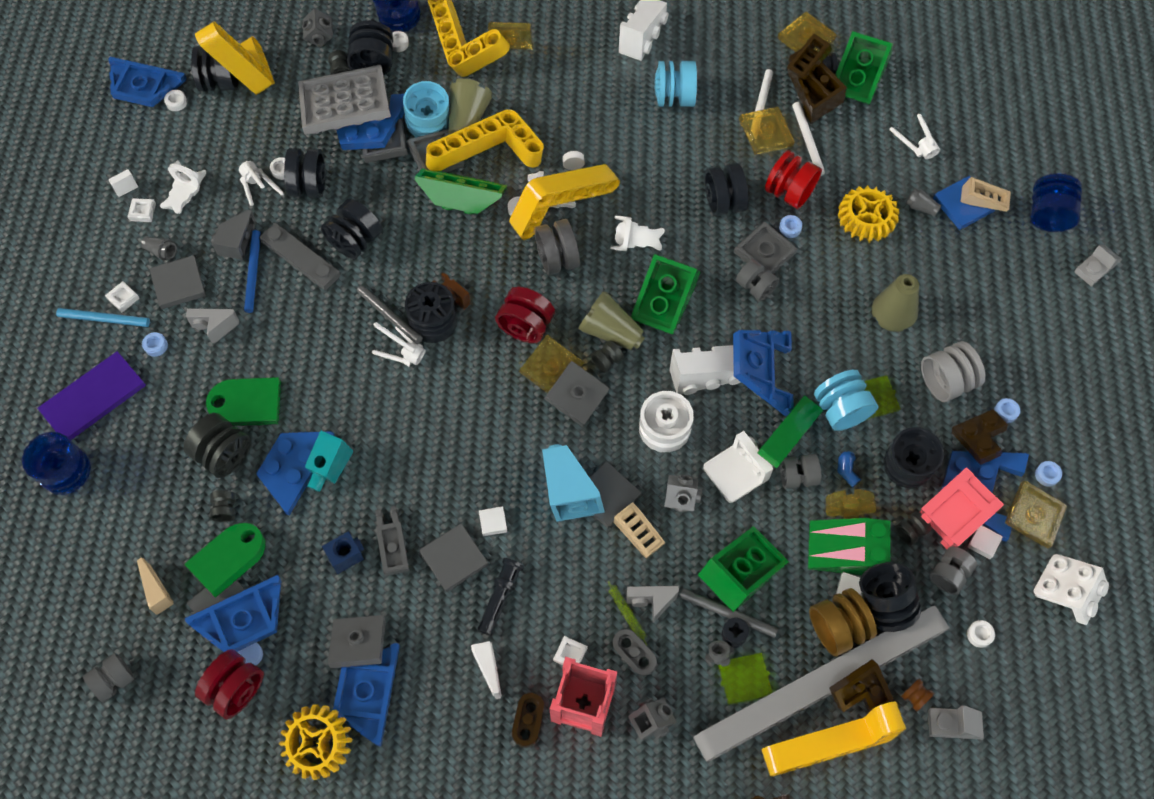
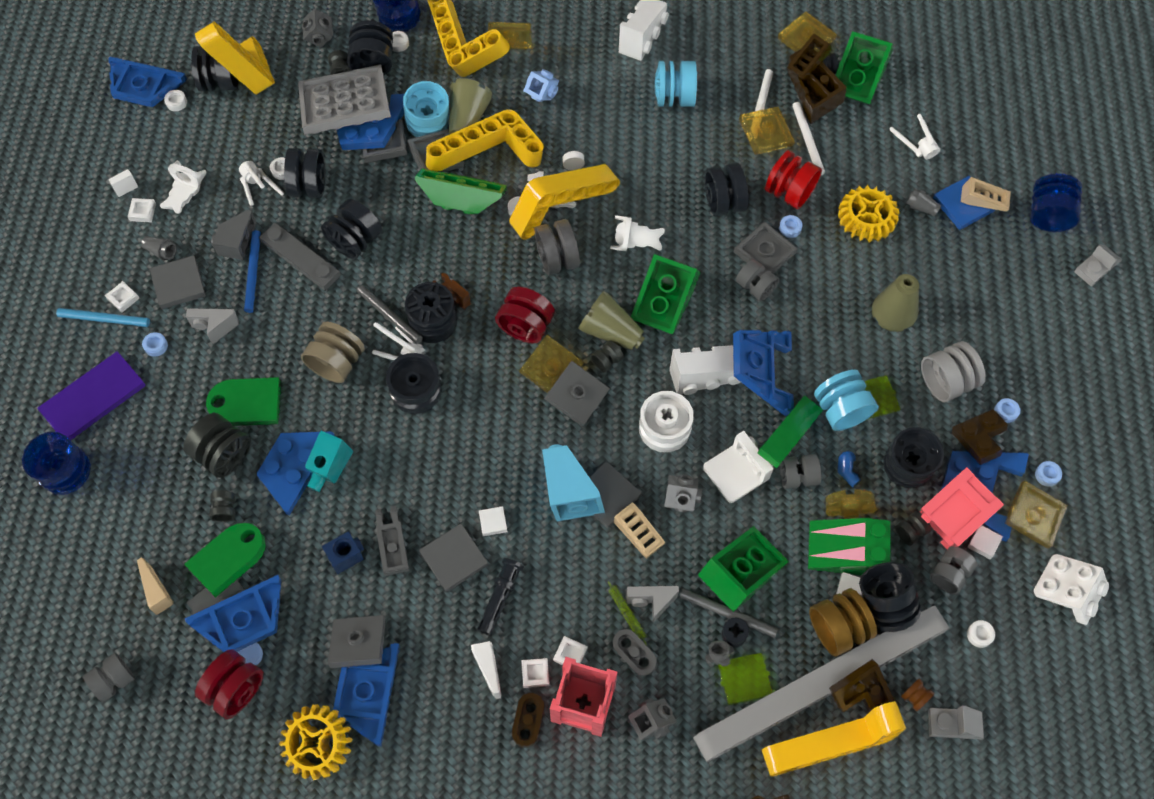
(332, 352): none -> dark tan wheel
(414, 383): none -> black wheel
(535, 673): none -> white tile
(541, 85): none -> light blue brick

